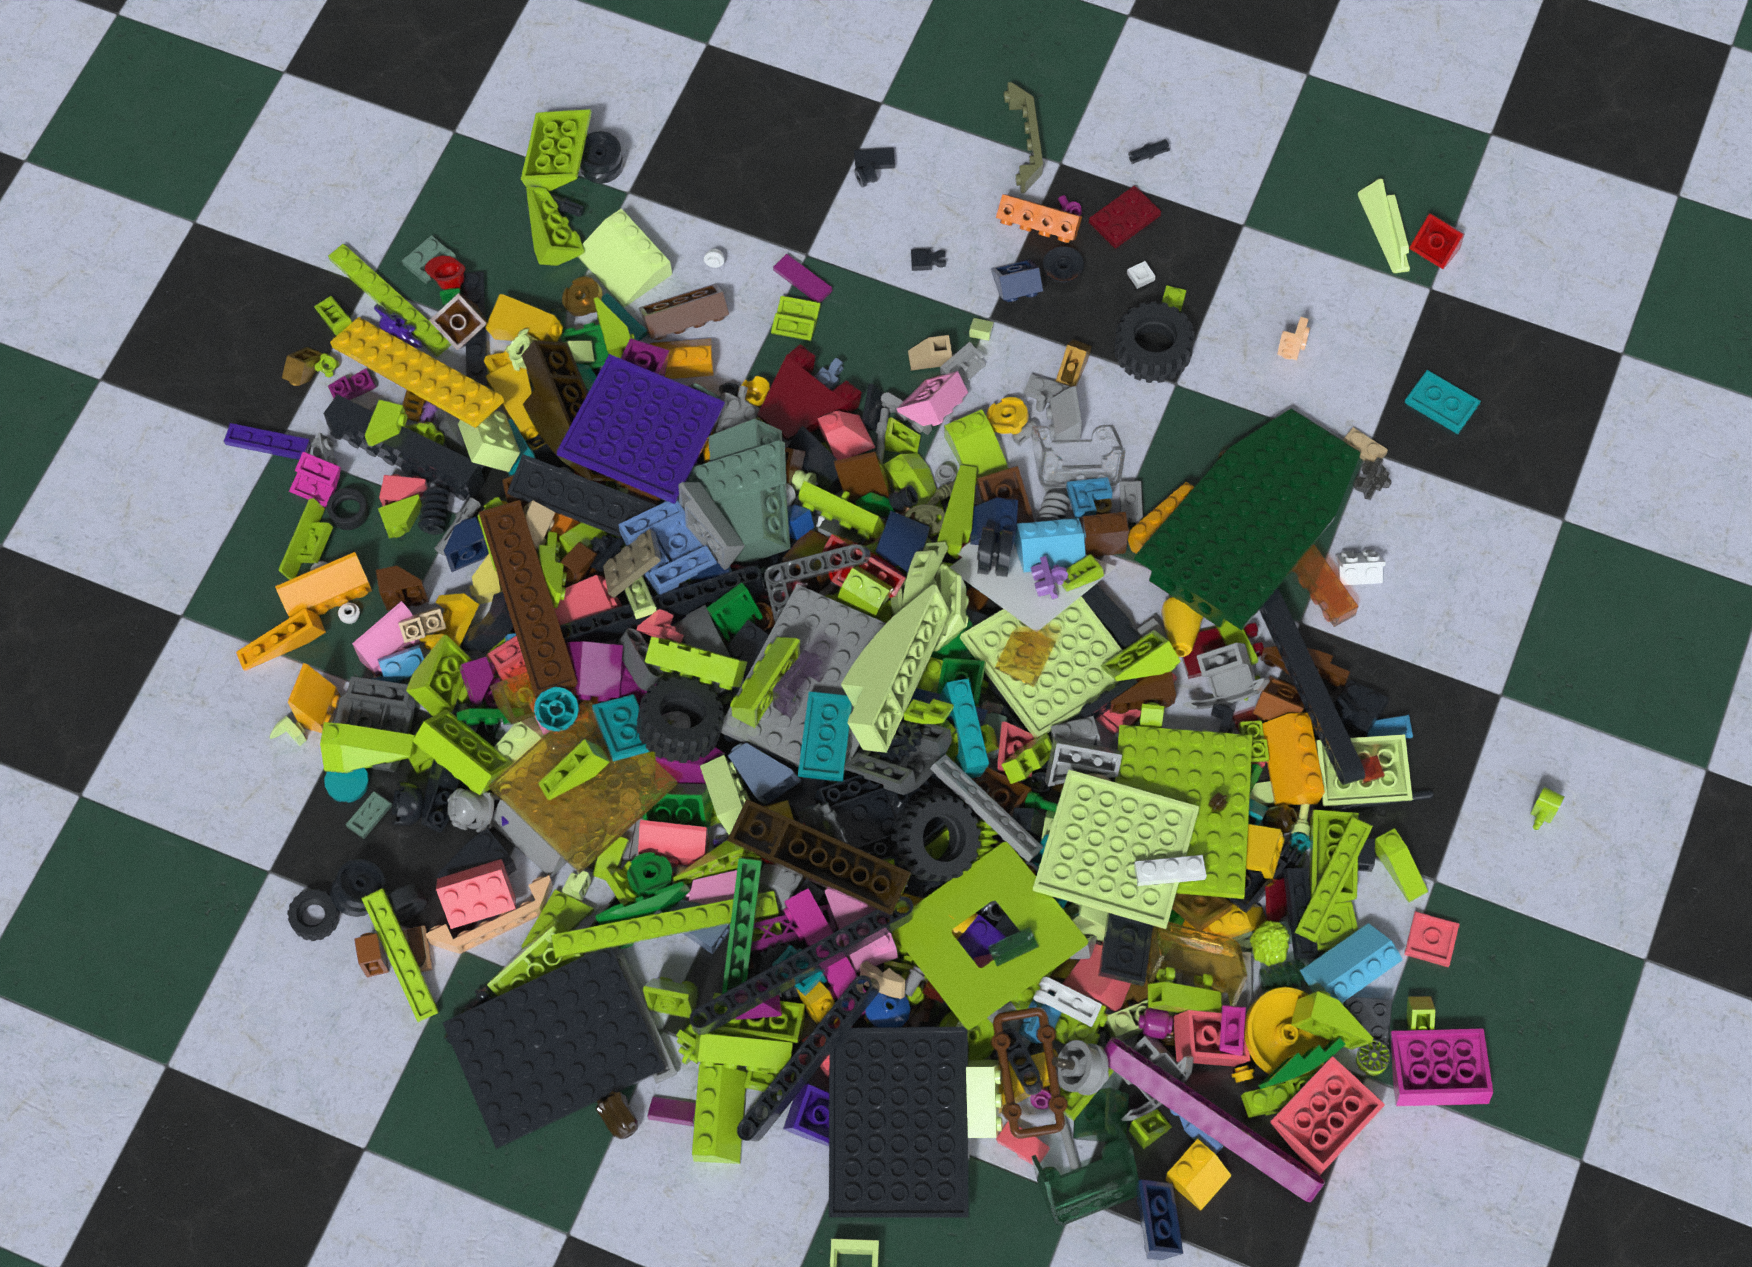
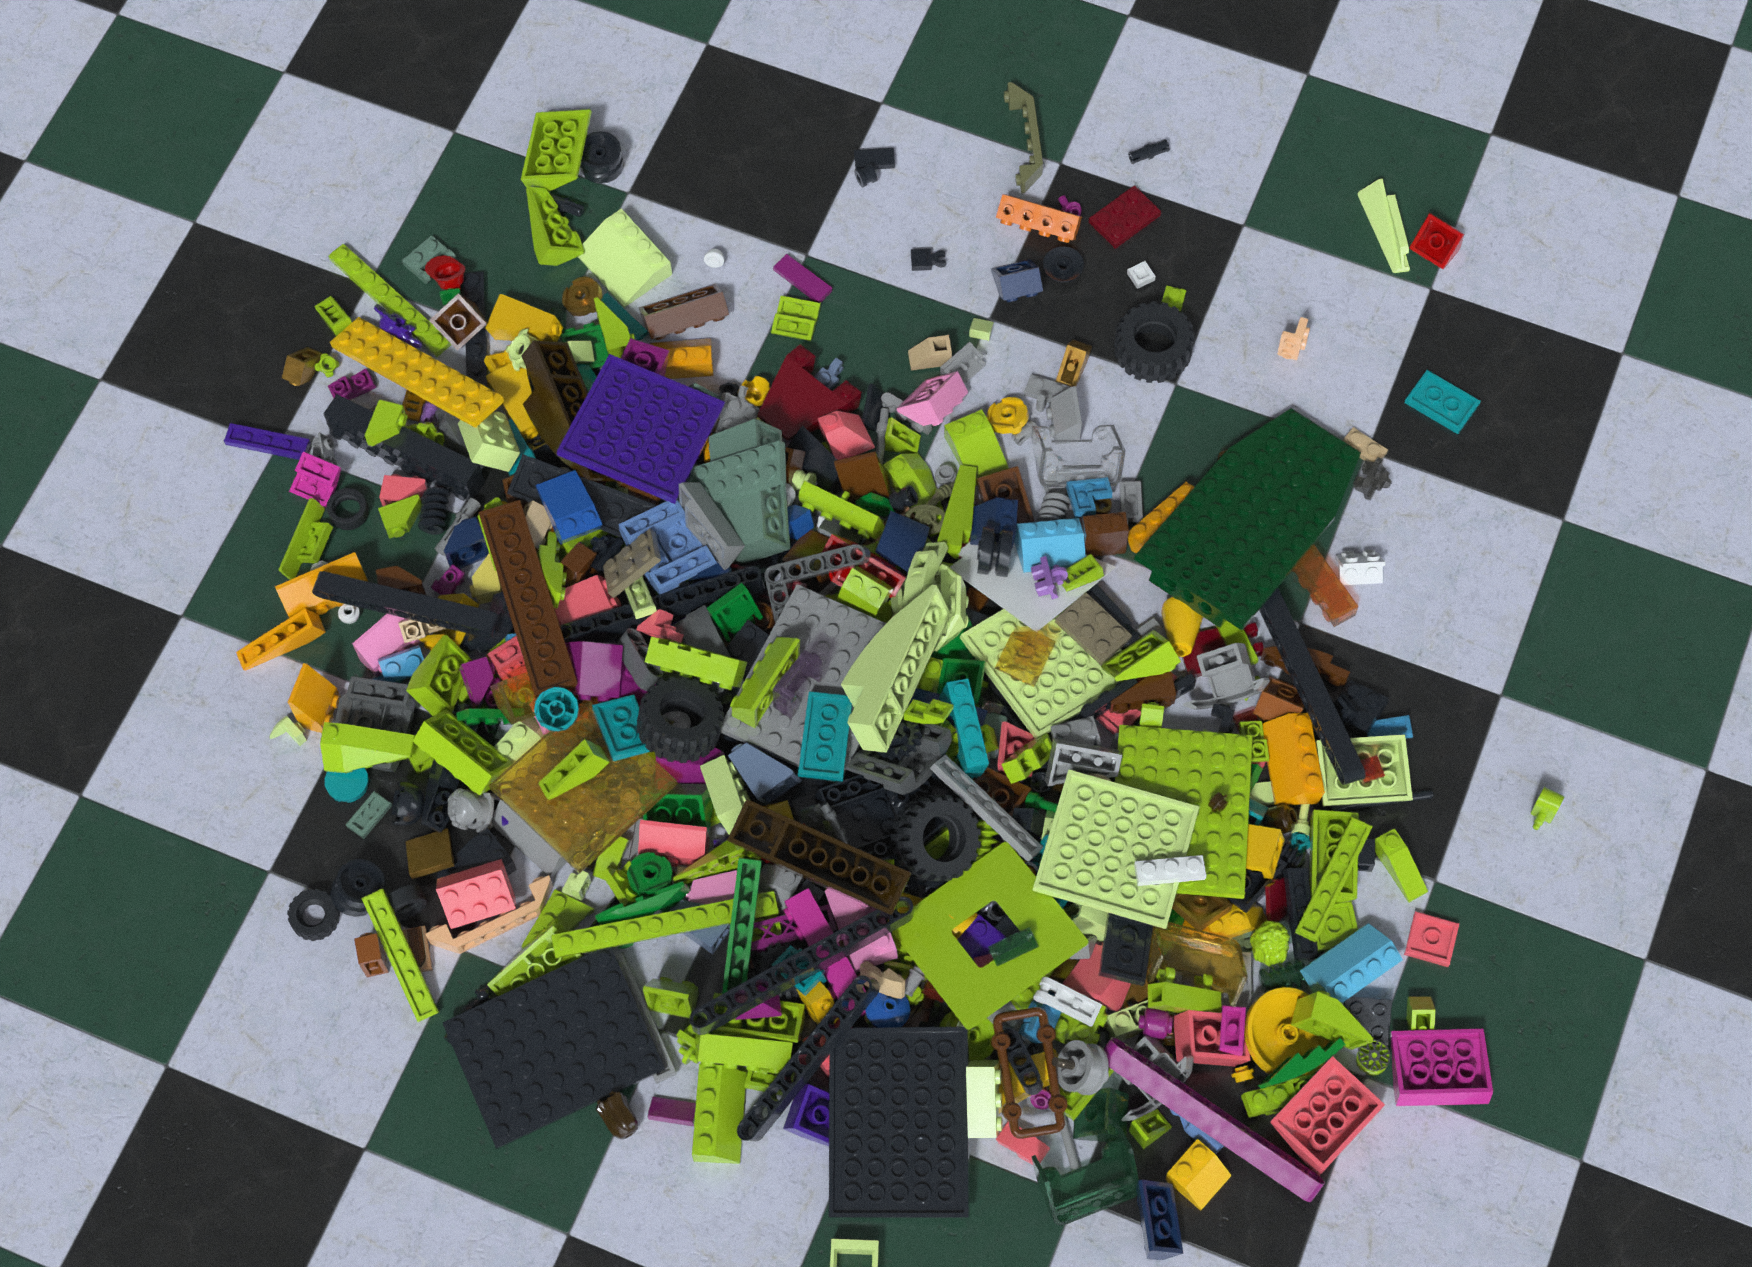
(405, 604): none -> black beam
(429, 853): none -> pearl gold tile
(447, 586): none -> magenta plate
(569, 507): none -> blue slope
(1093, 628): none -> dark tan plate
(1184, 685): none -> black plate

